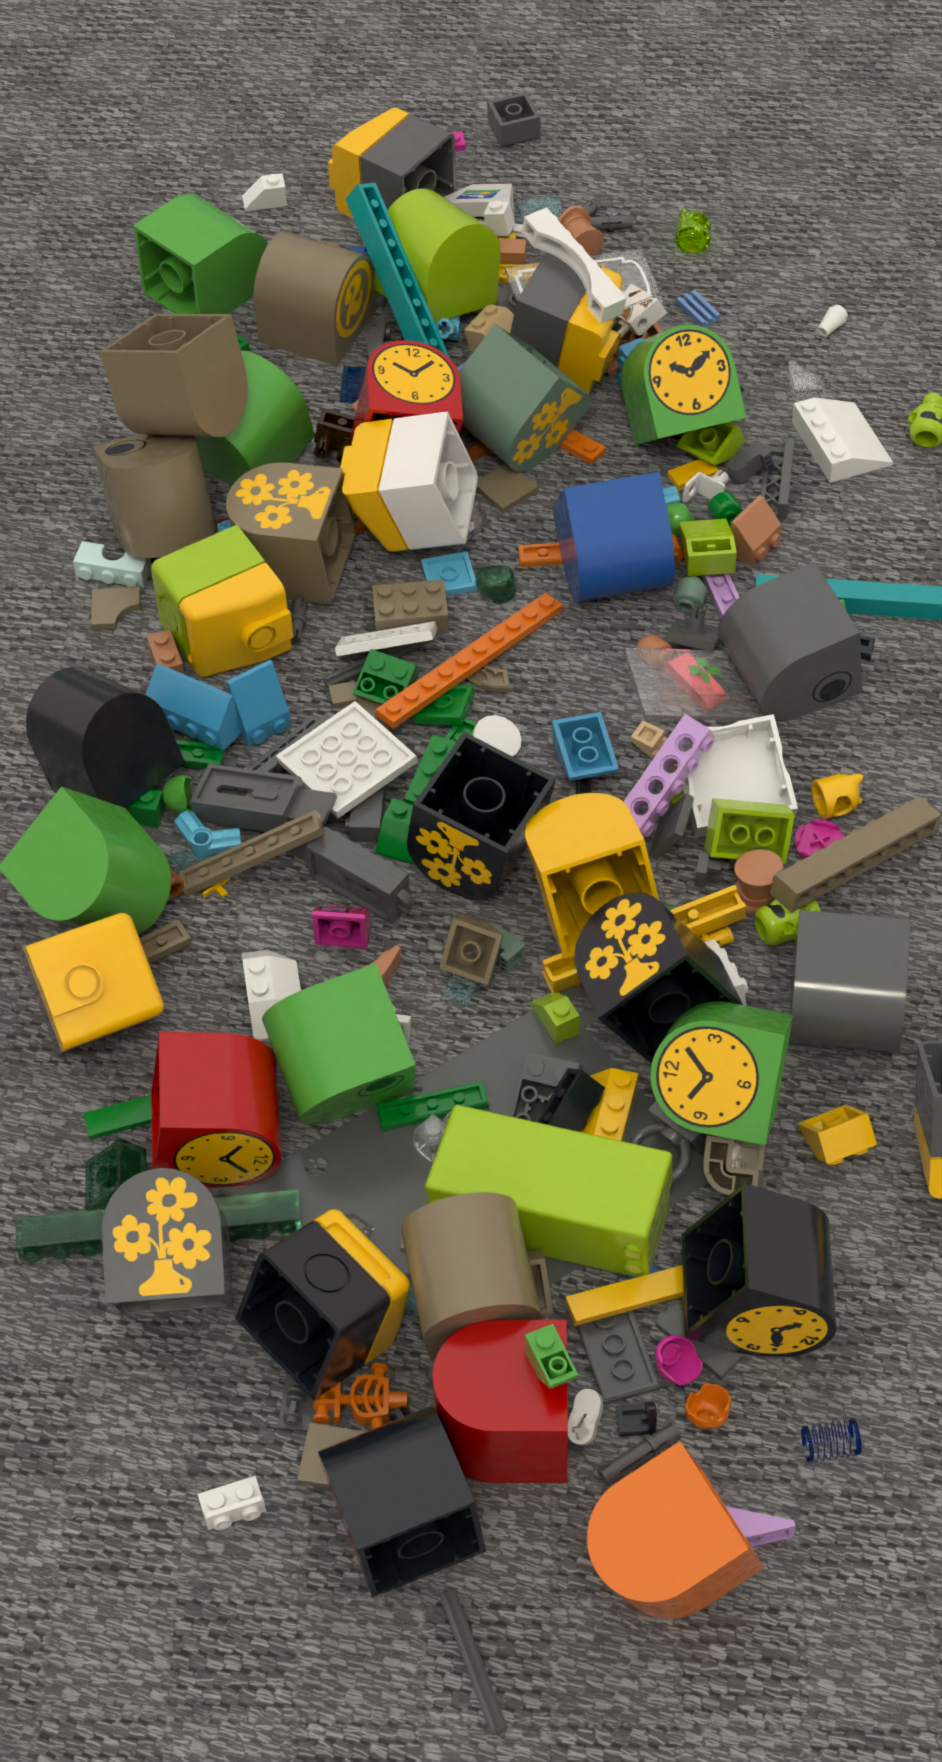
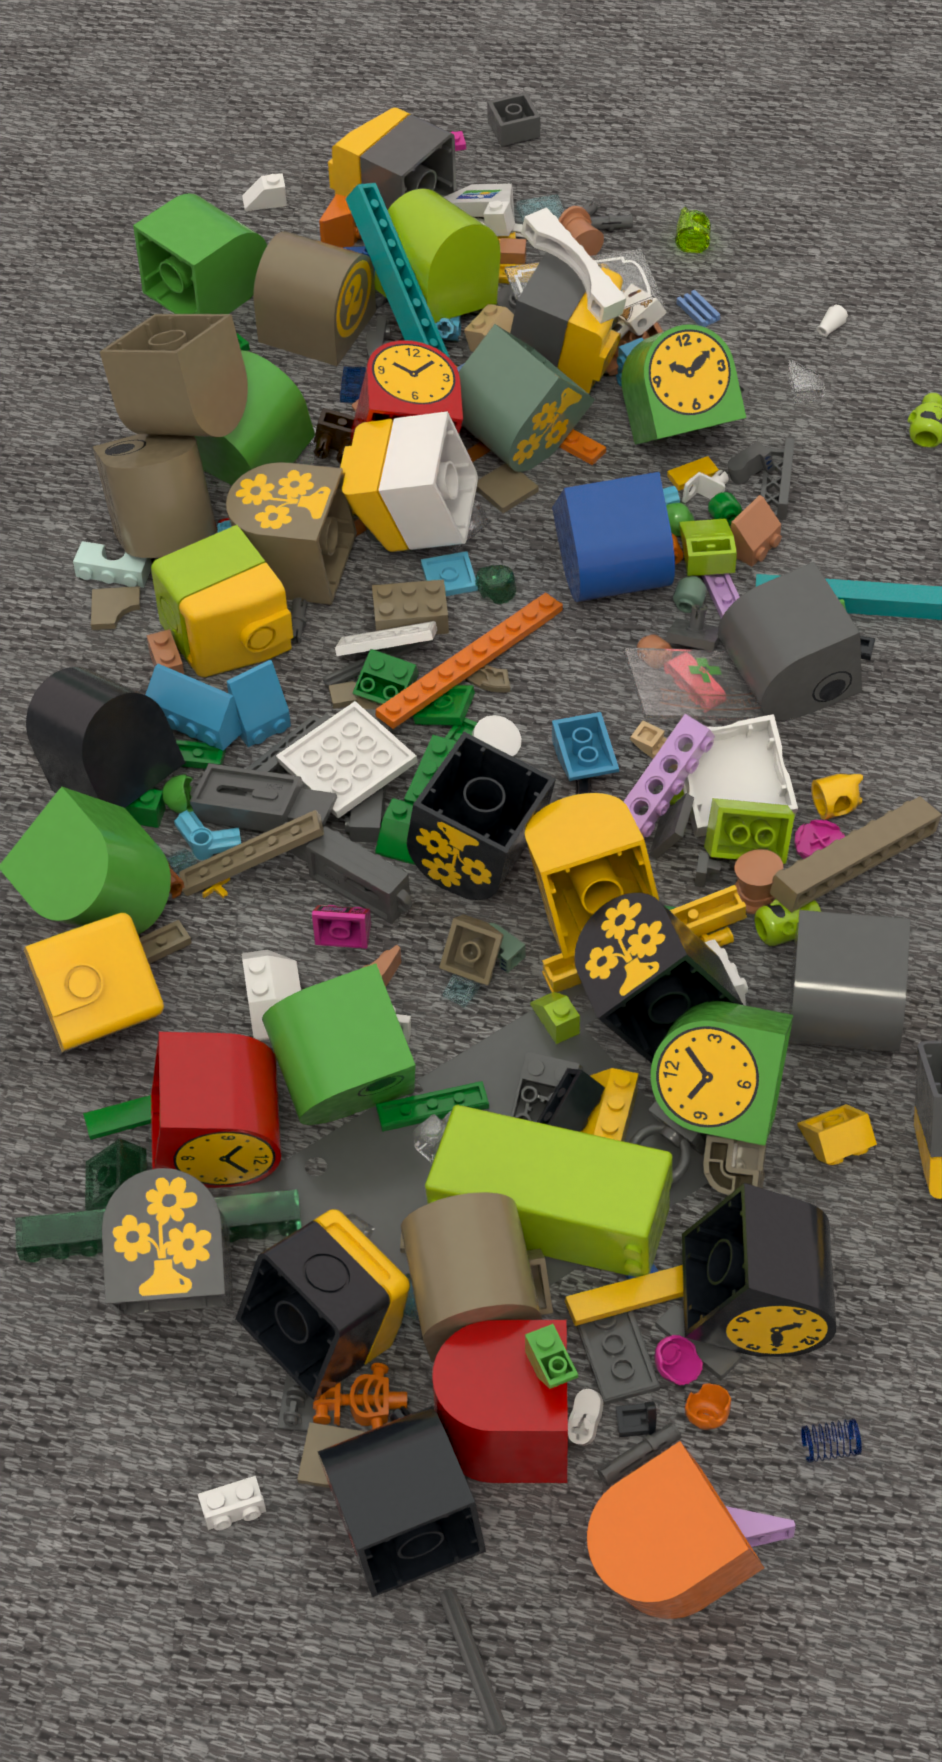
(338, 224): none -> orange slope
(539, 554): orange tile -> none
(713, 443): lime slope -> none
(839, 438): white slope -> none

